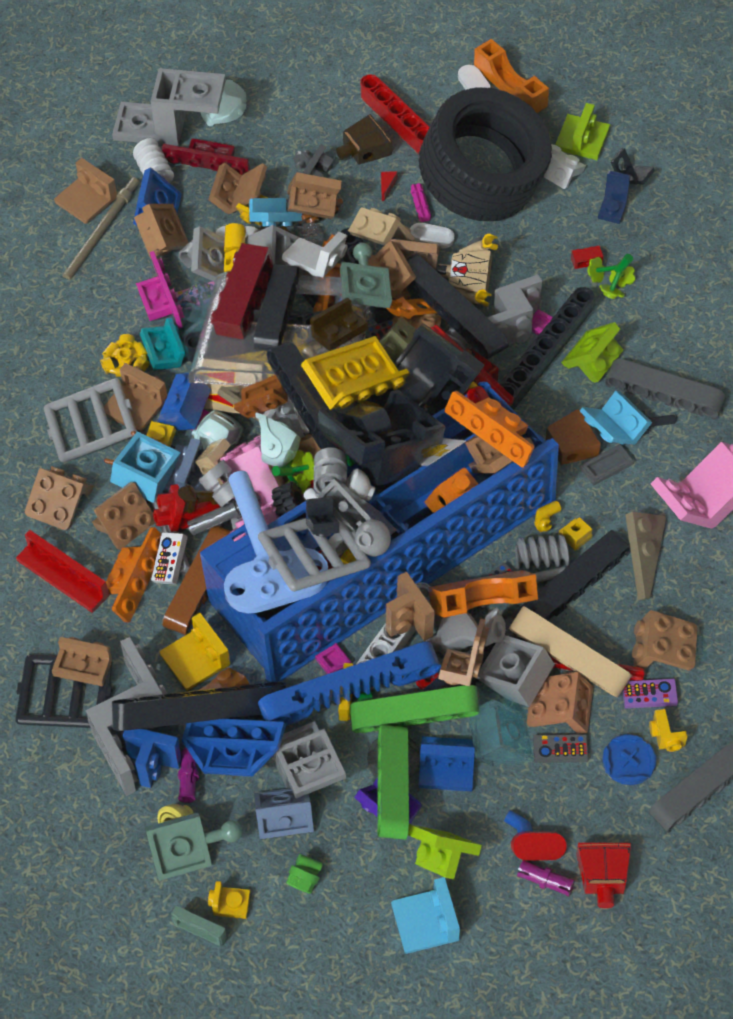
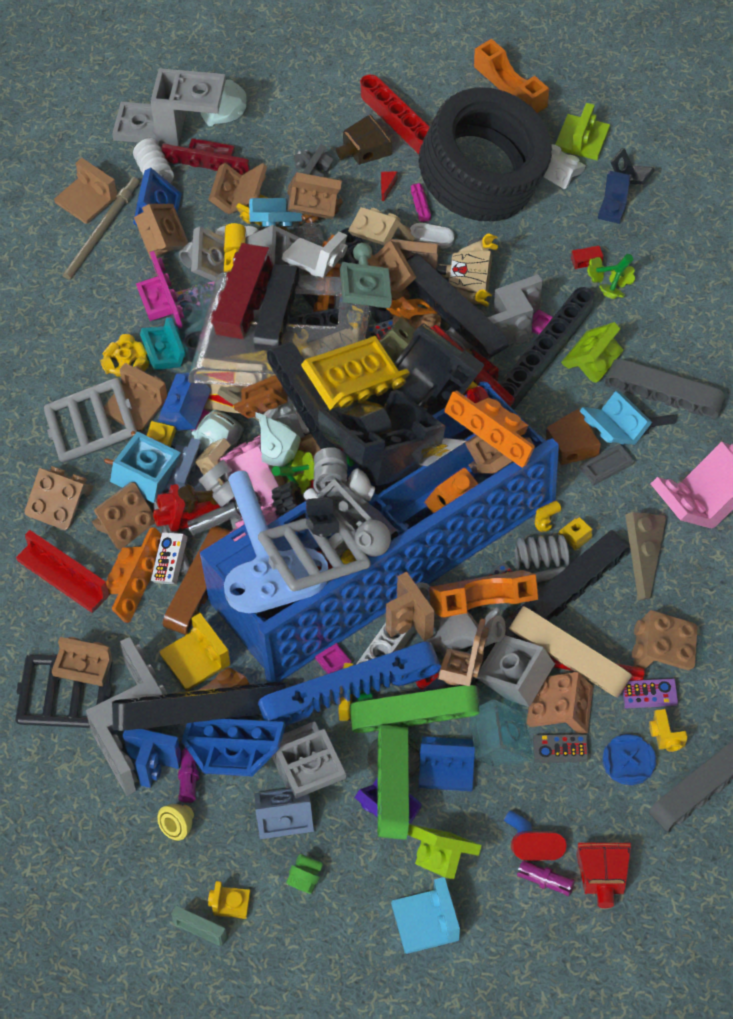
(181, 844): sand green plate -> none
(337, 325): dark brown bracket -> none
(472, 77): white tile -> none

